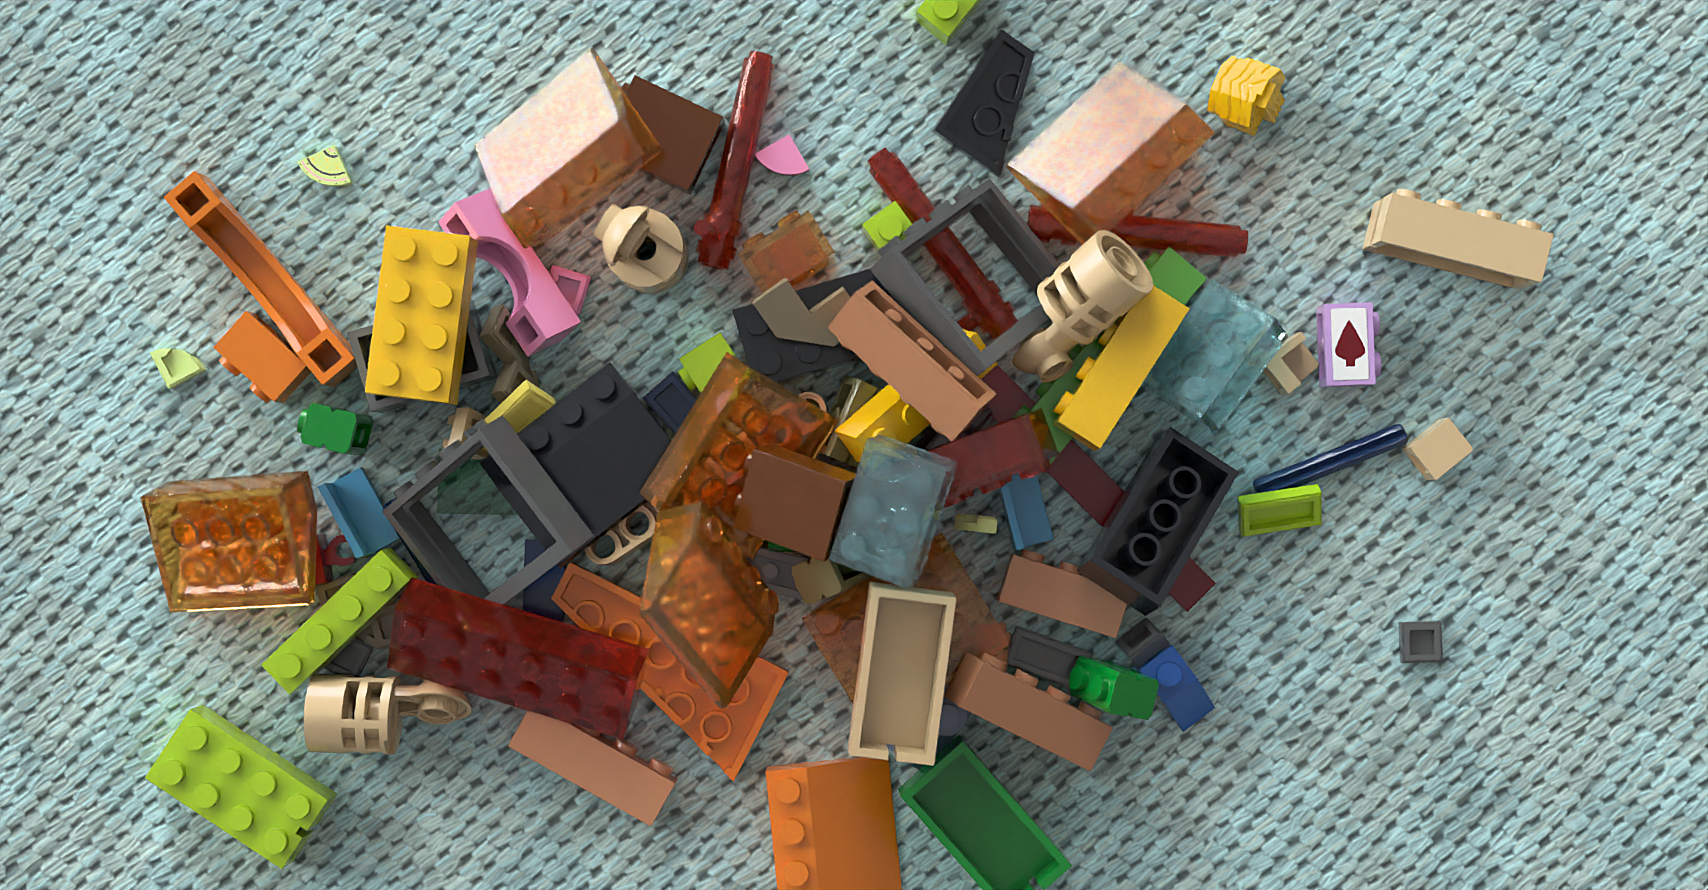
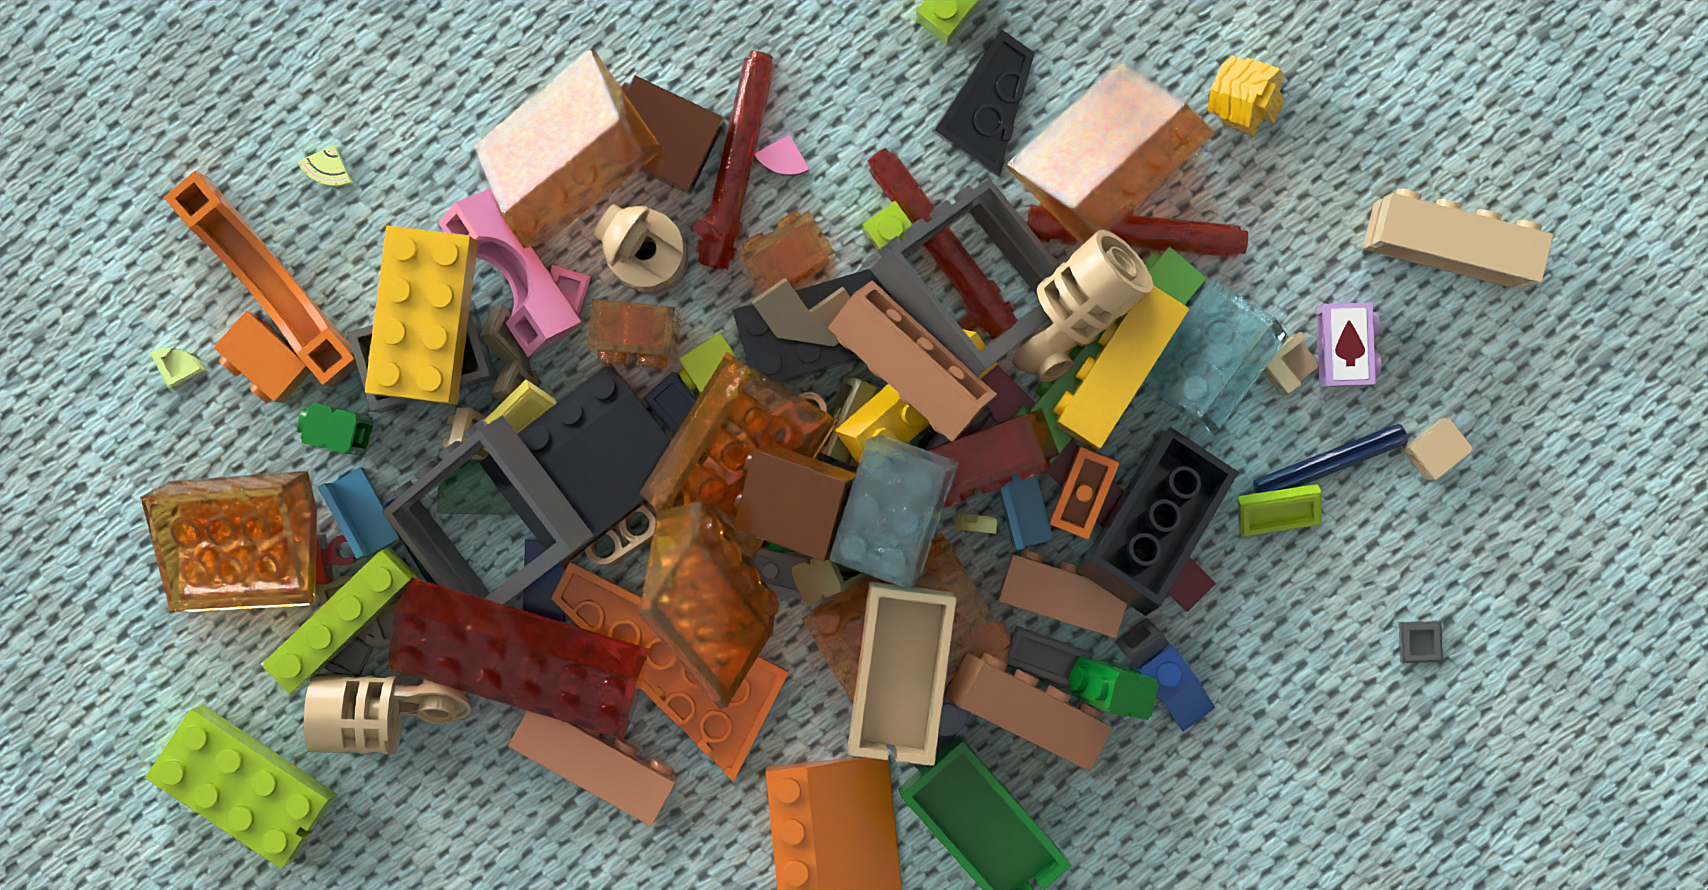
(634, 332): none -> clear orange brick
(1083, 492): none -> orange brick

